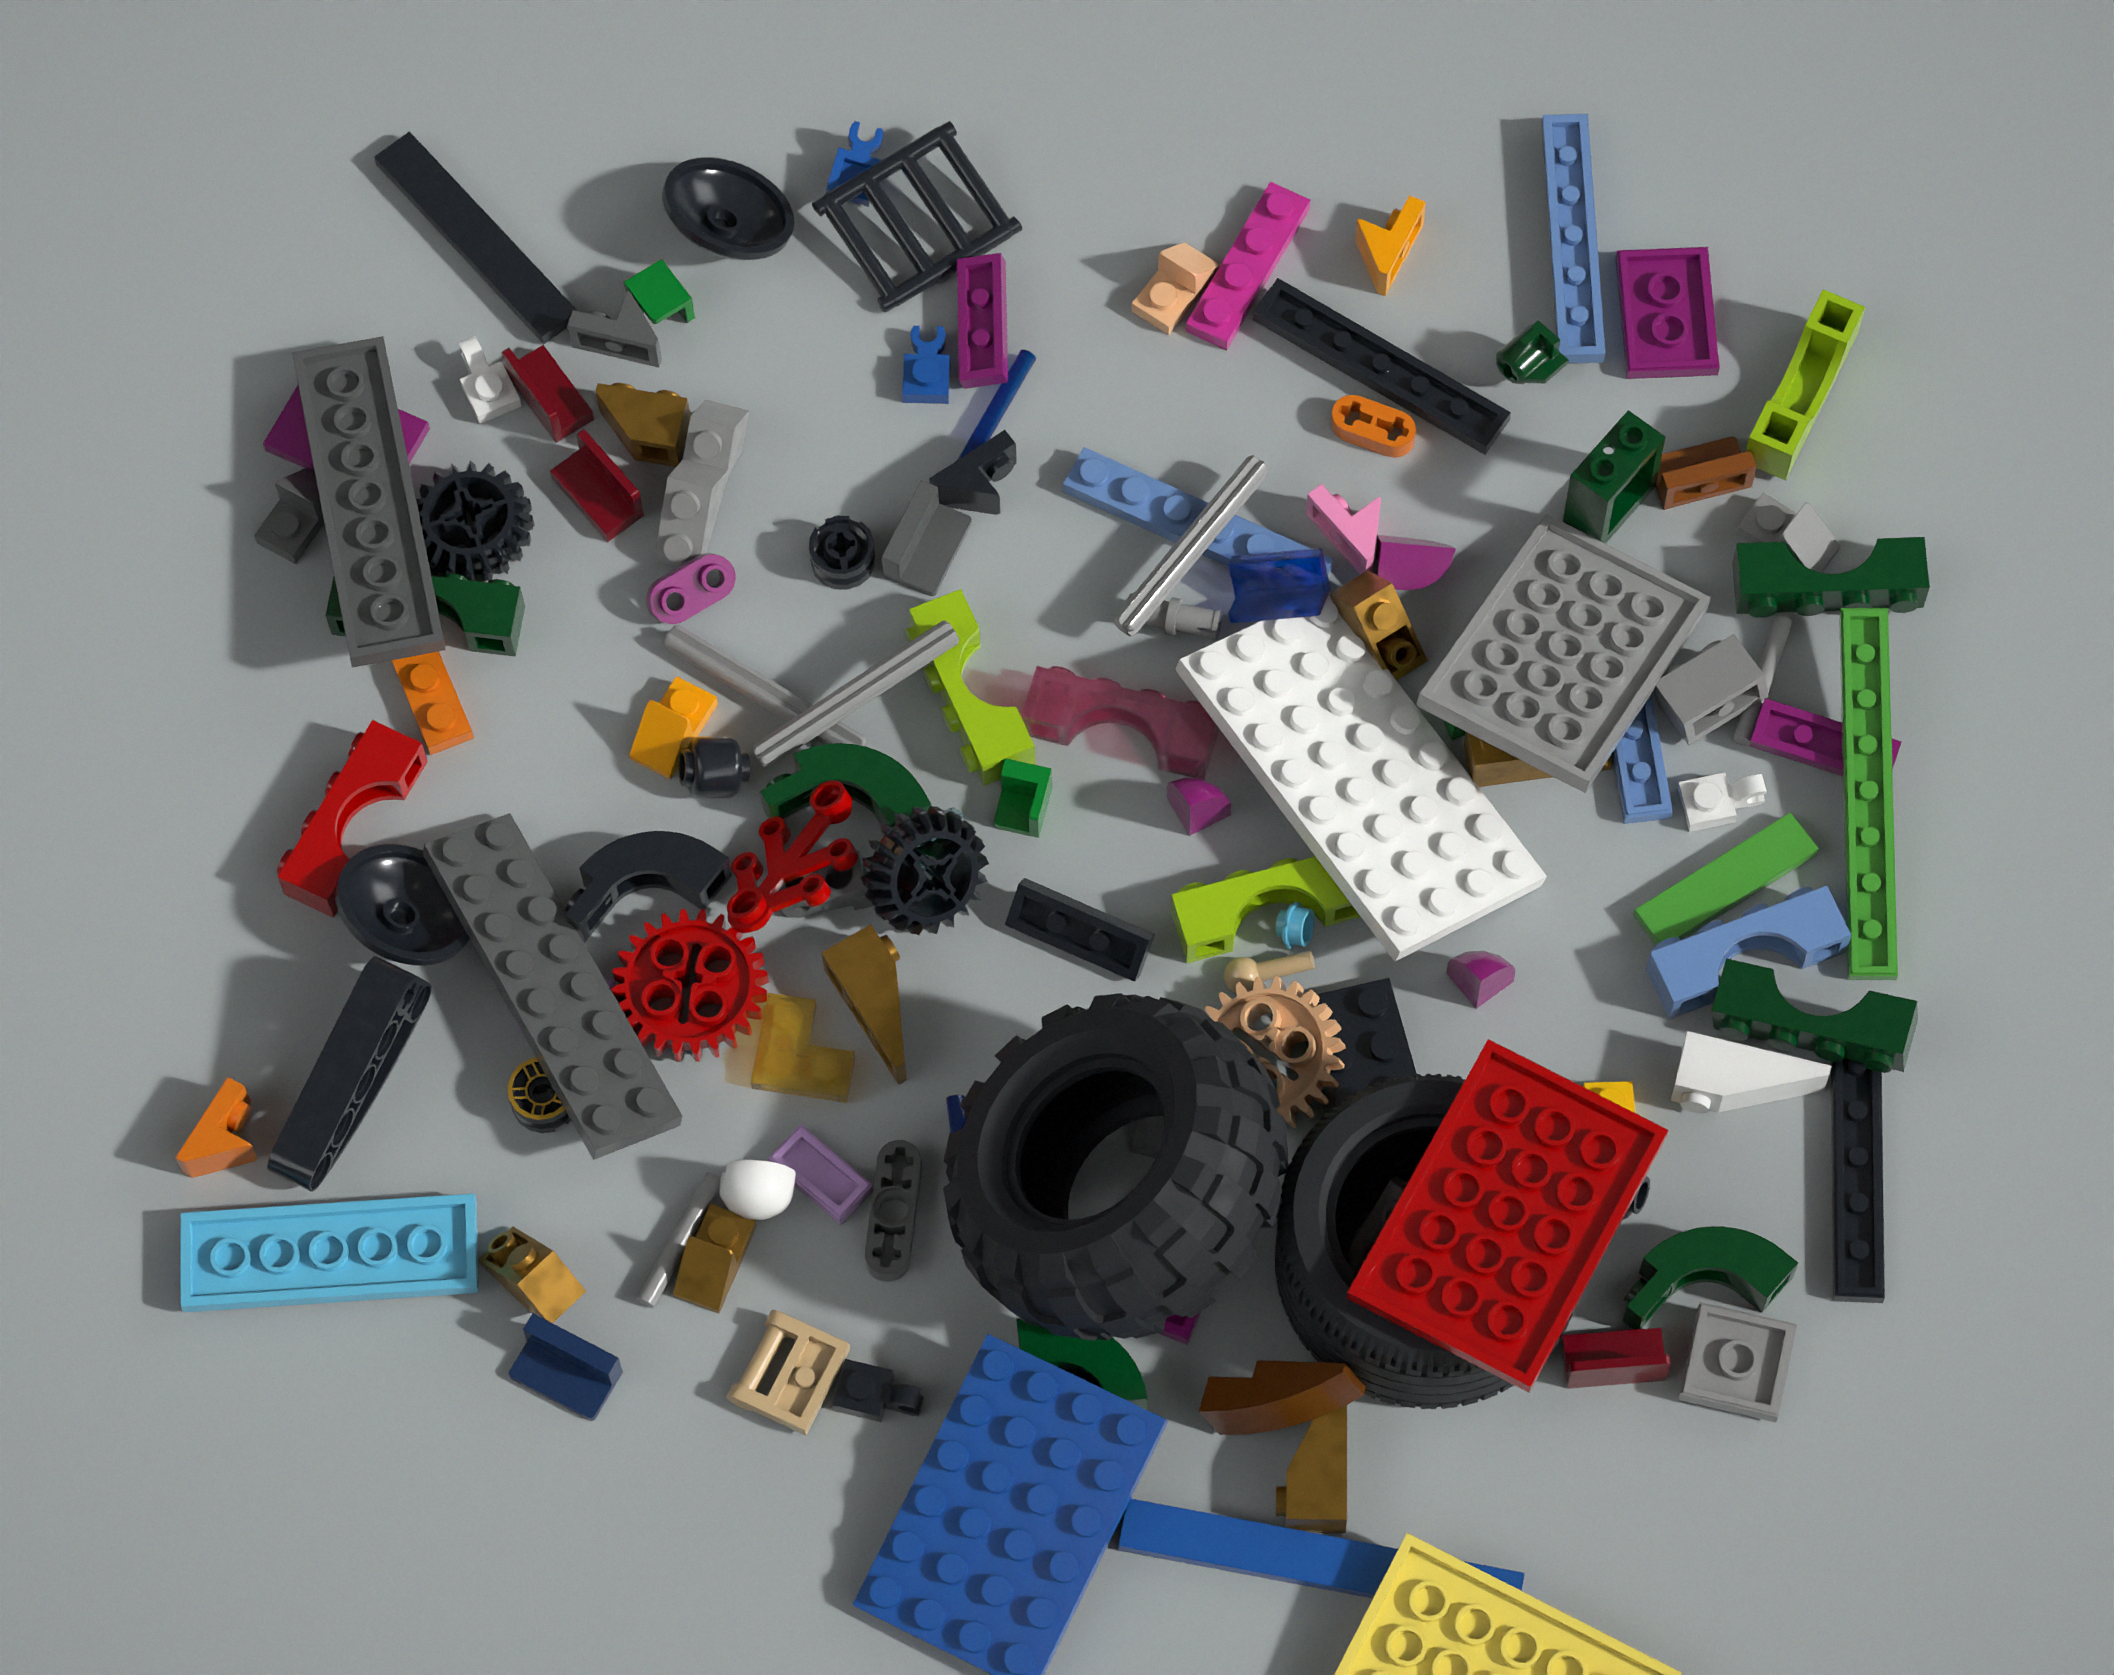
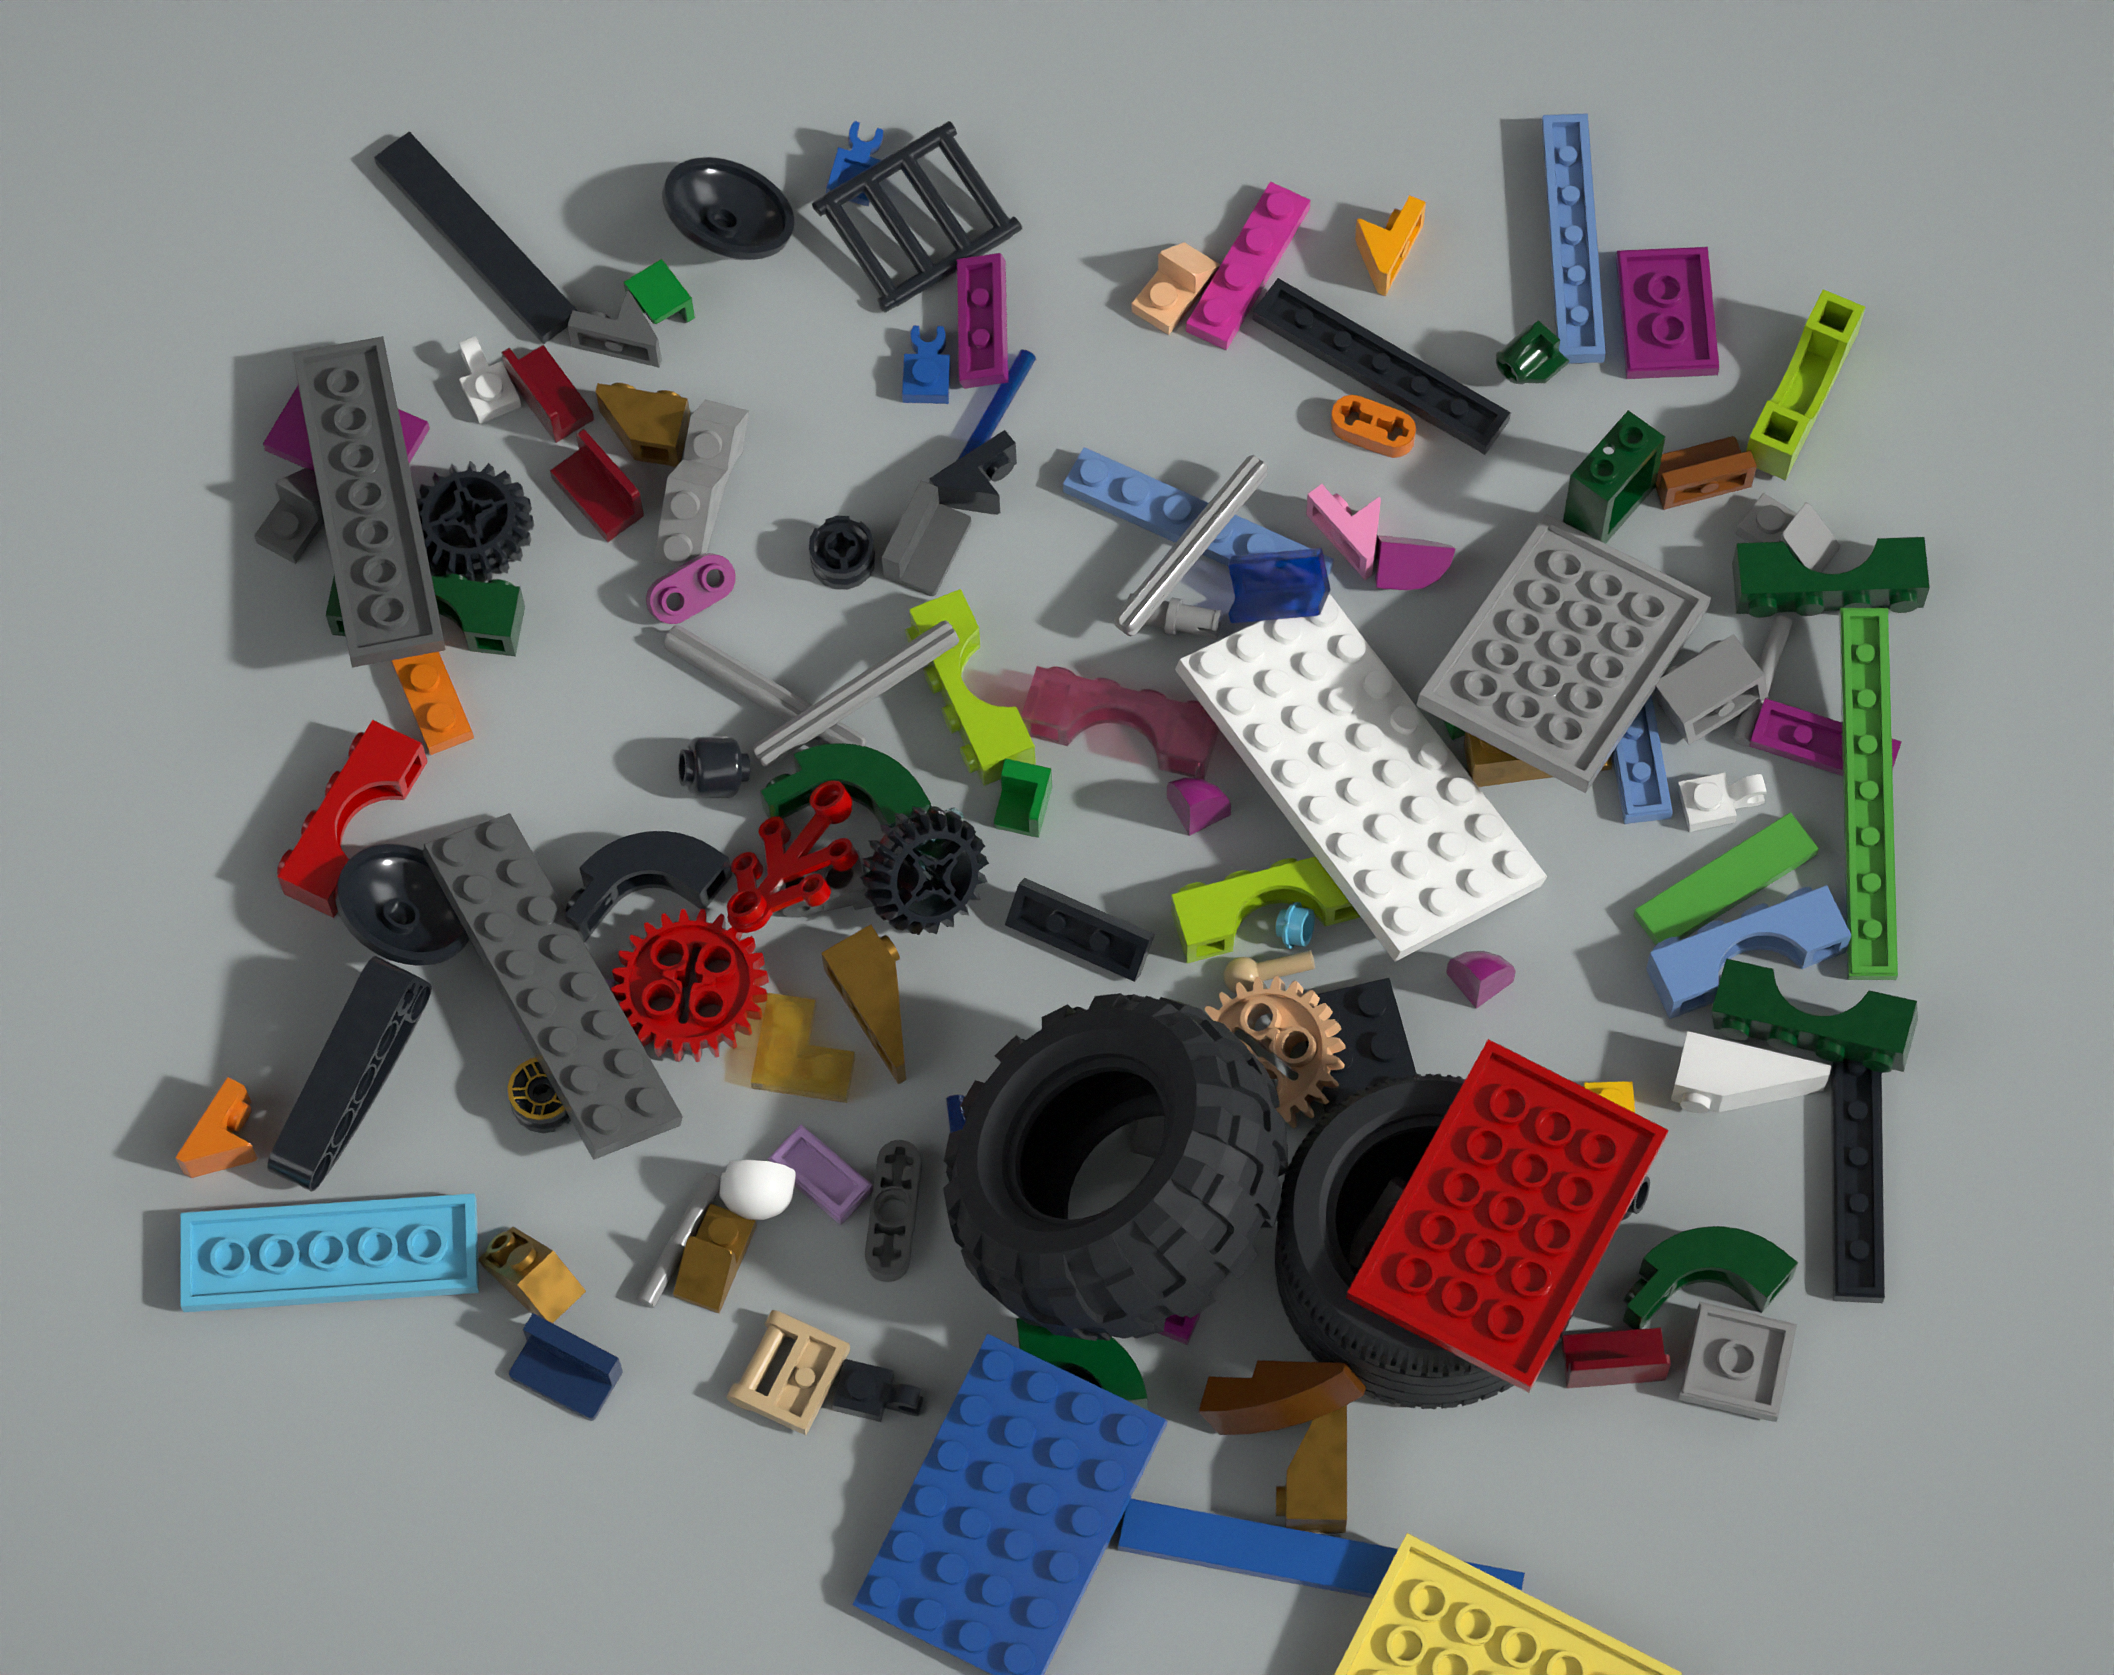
(671, 726): light orange slope -> none
(1378, 618): pearl gold slope -> none

